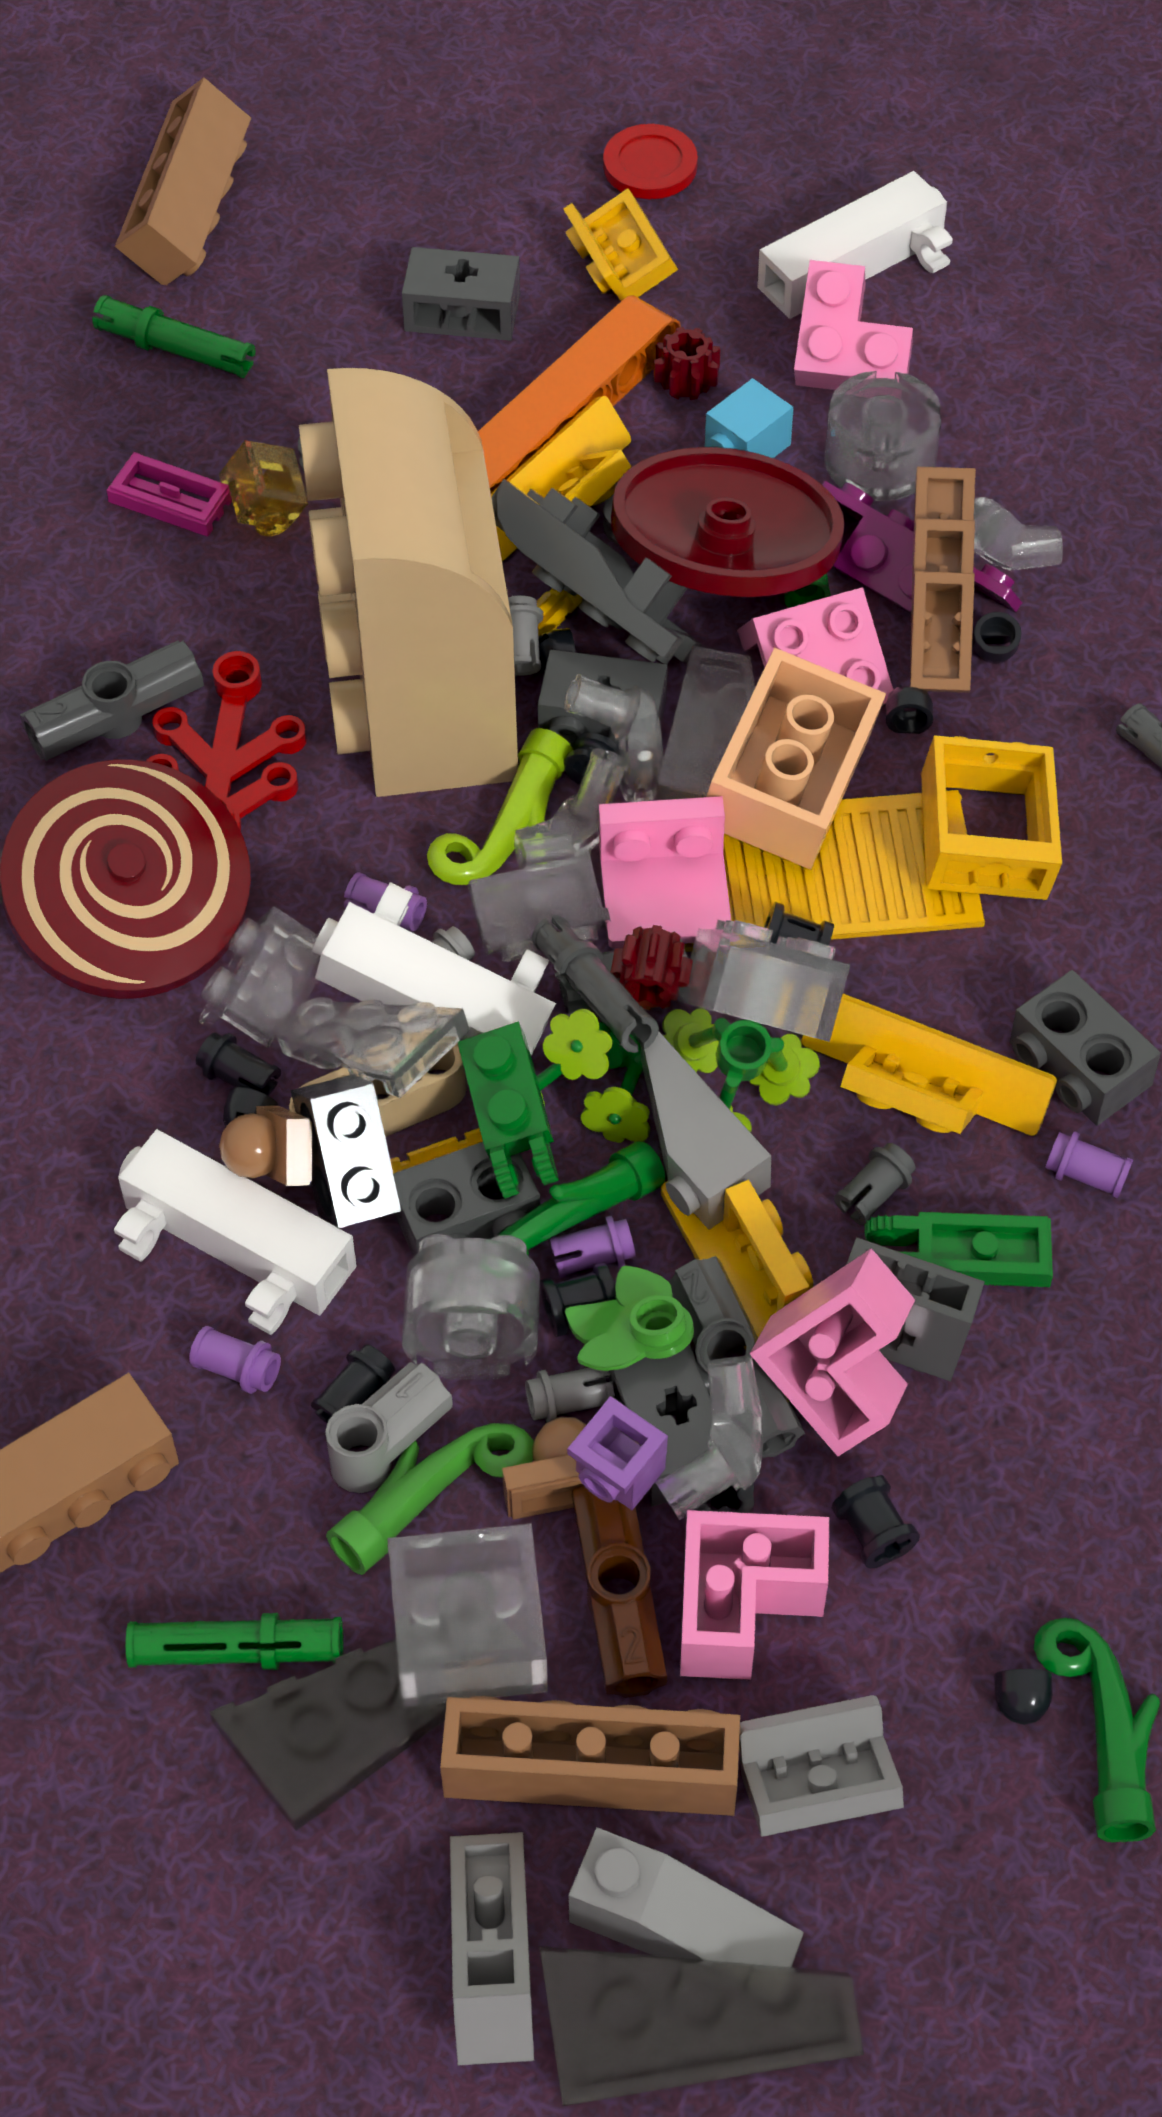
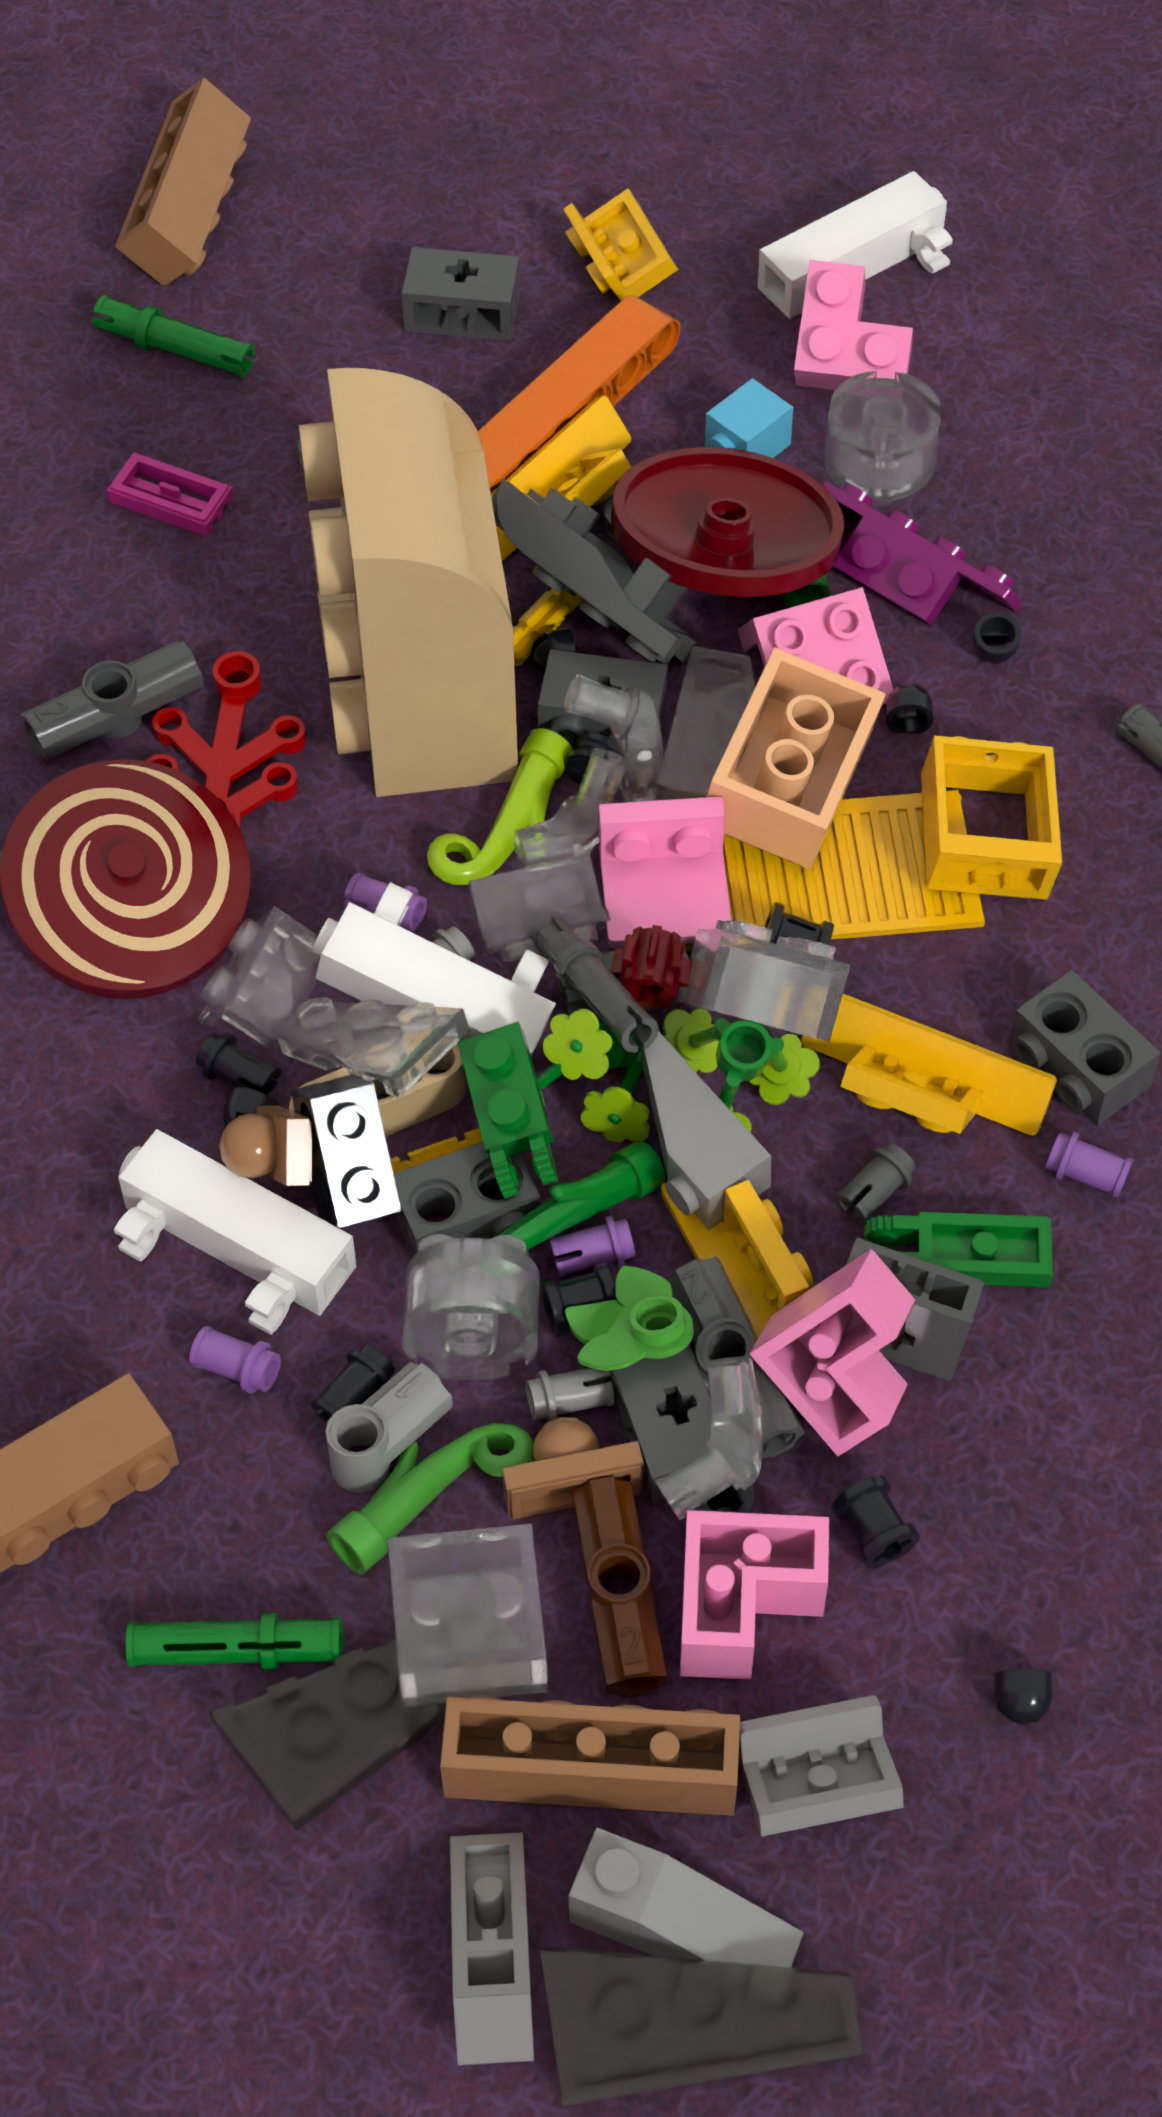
(268, 498): clear yellow brick -> none
(525, 622): light grey pin -> none
(612, 1462): medium lavender brick -> none
(650, 161): red piece -> none
(687, 363): dark red gear -> none
(942, 579): medium nougat slope -> none
(1009, 543): clear arm -> none
(1122, 1805): green plant -> none

